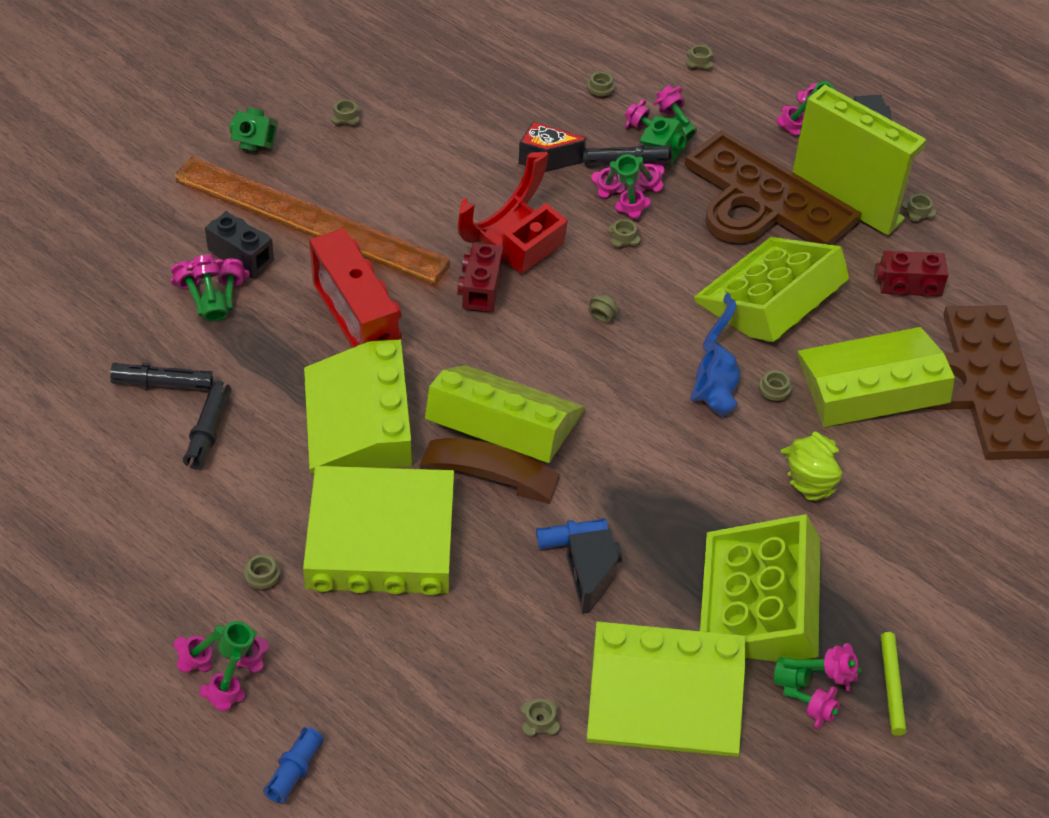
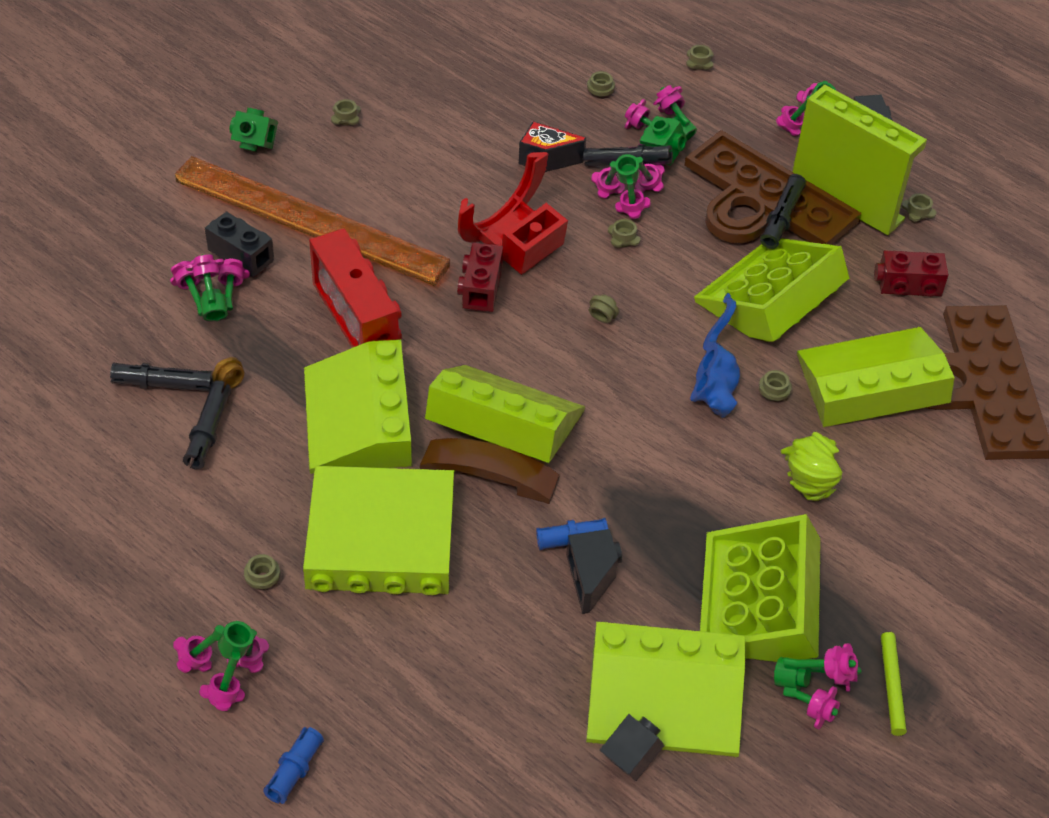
(229, 371): none -> pearl gold plate
(539, 708): olive plate -> none
(633, 746): none -> black brick
(779, 219): none -> black pin

